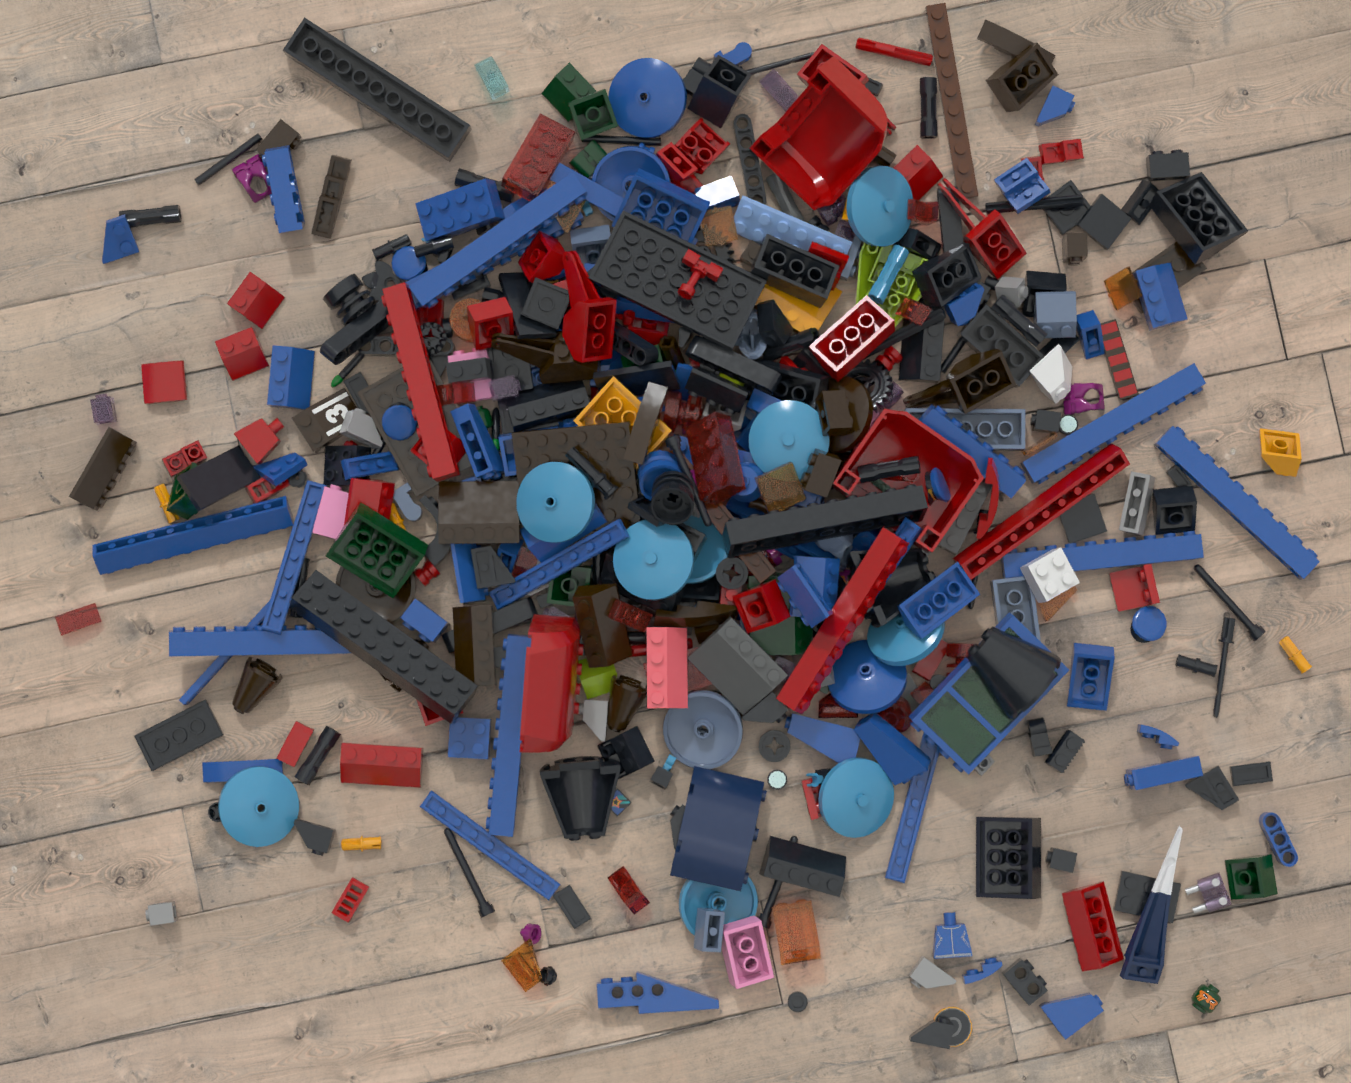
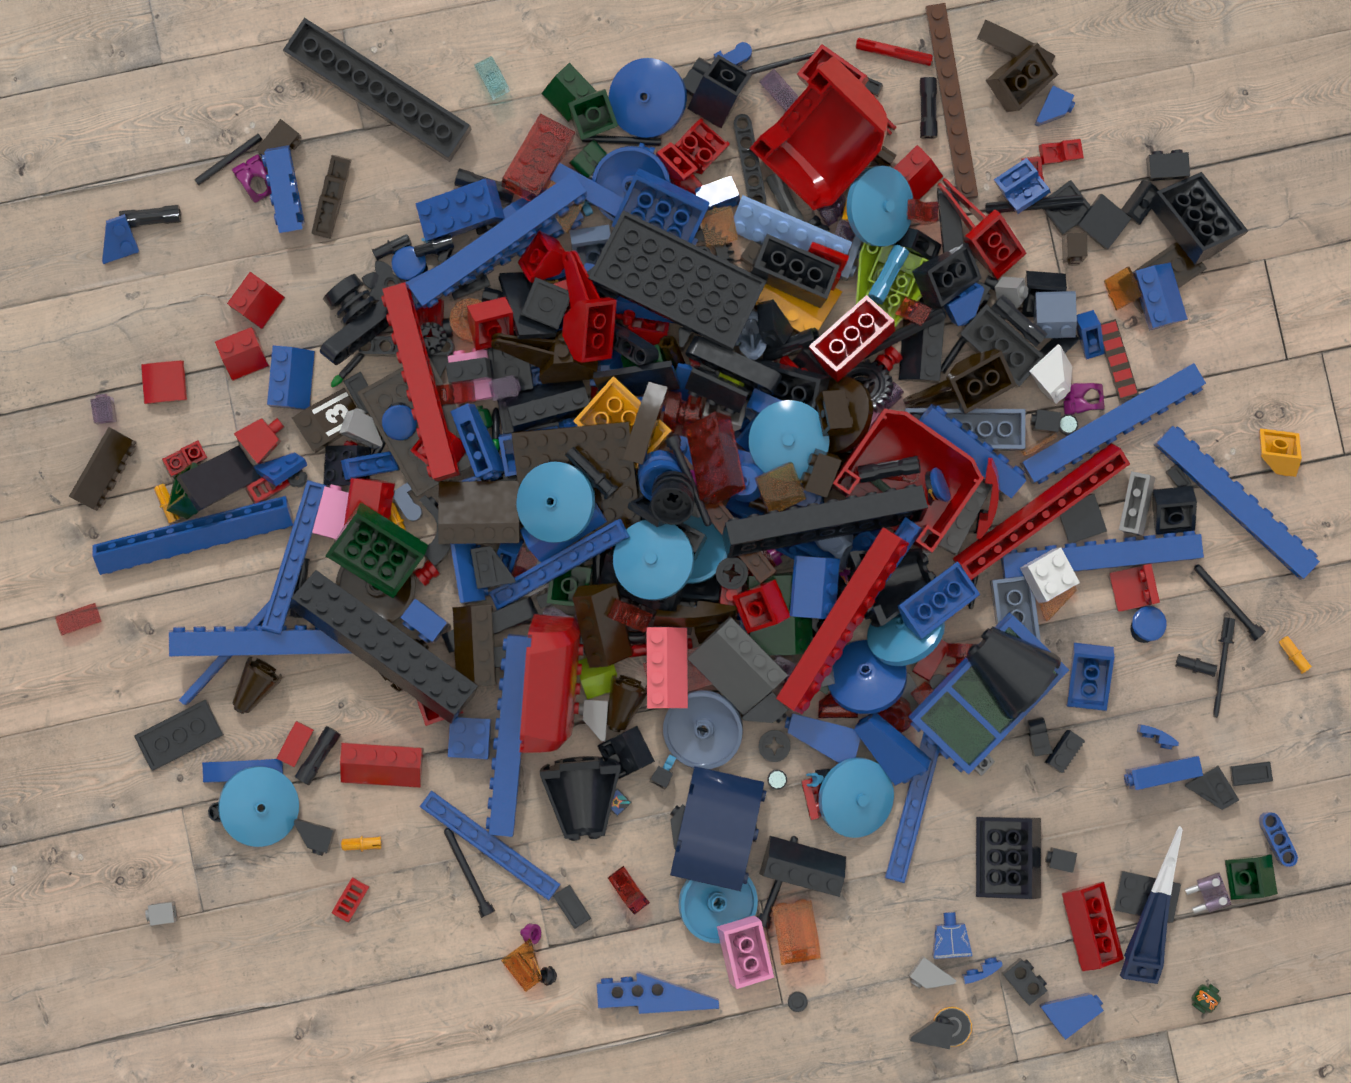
(700, 270): red bar -> none
(709, 930): sand blue brick -> none
(804, 595): blue slope -> none

